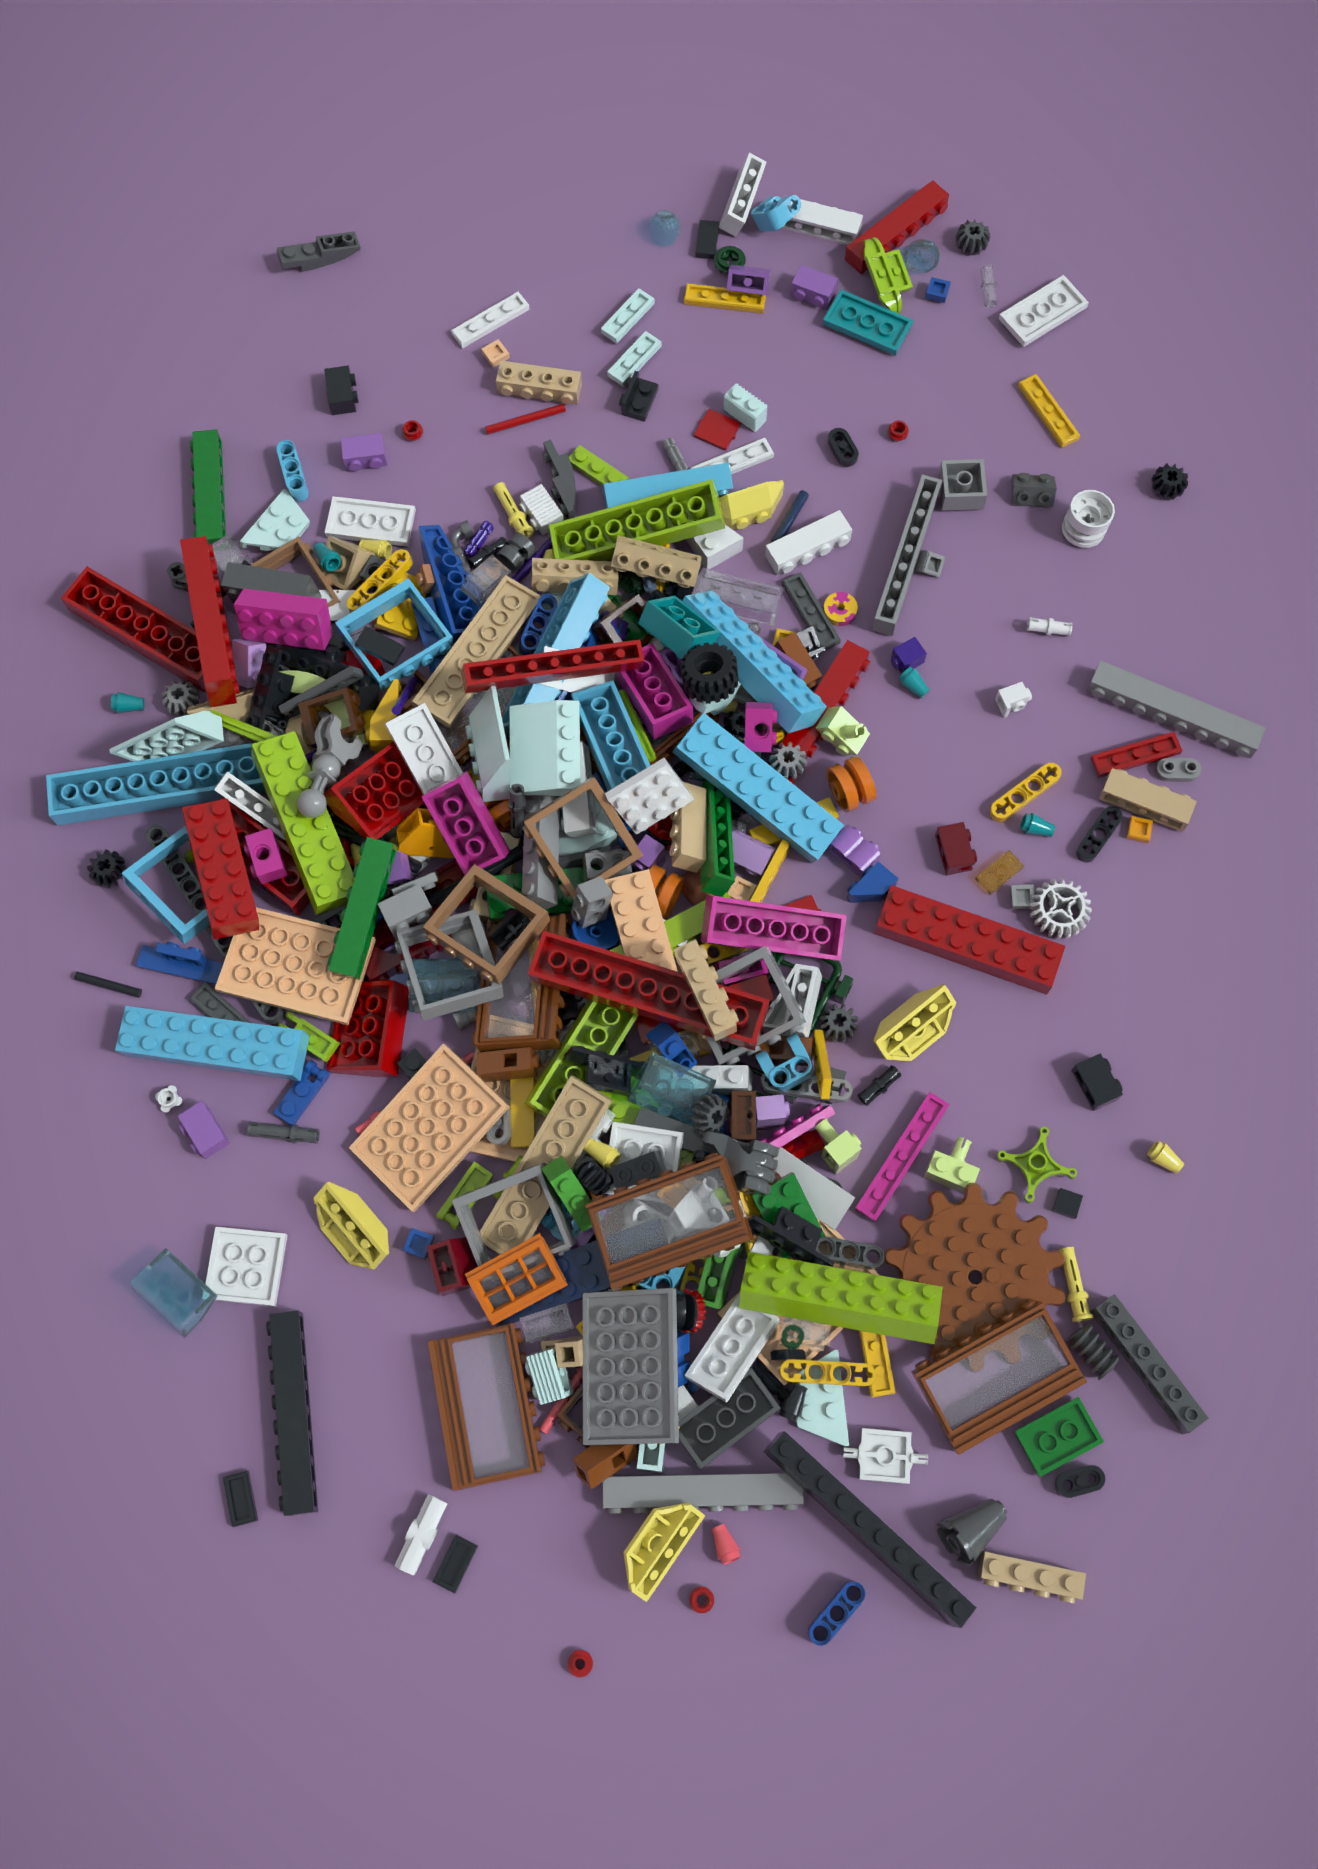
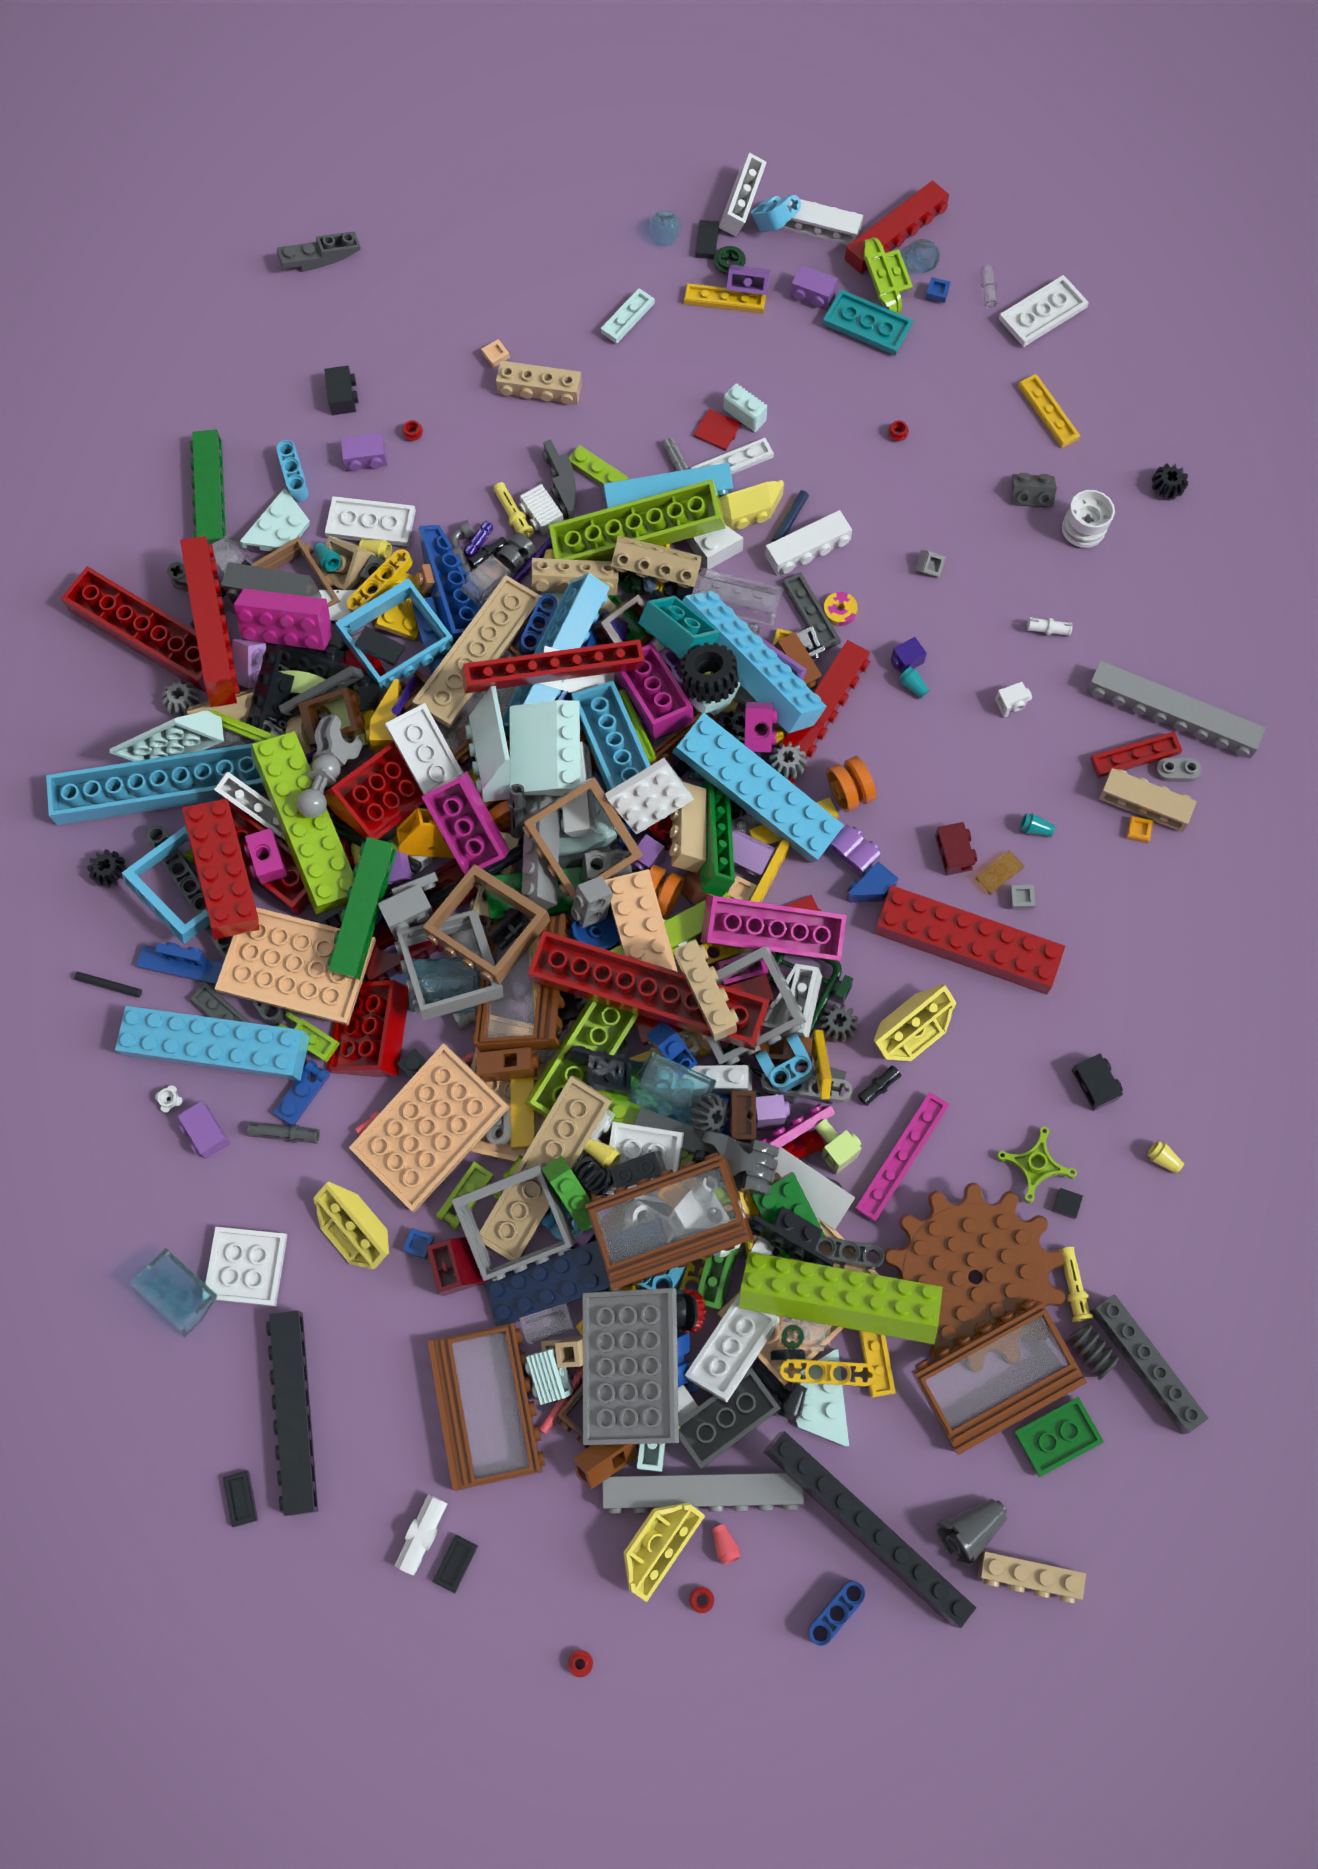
(126, 703): teal cone -> none
(490, 319): white tile -> none
(516, 1279): orange piece -> none
(525, 419): red bar -> none
(634, 358): light aqua plate -> none
(638, 397): black bracket -> none
(842, 731): yellowish green brick -> none
(844, 448): black plate -> none
(885, 1456): white plate -> none
(907, 555): light grey brick -> none
(952, 1169): yellowish green brick -> none
(962, 484): light grey brick -> none
(973, 237): dark grey gear -> none
(1027, 794): yellow beam -> none
(1068, 924): white gear -> none
(1079, 1481): black plate -> none
(1099, 843): black beam -> none

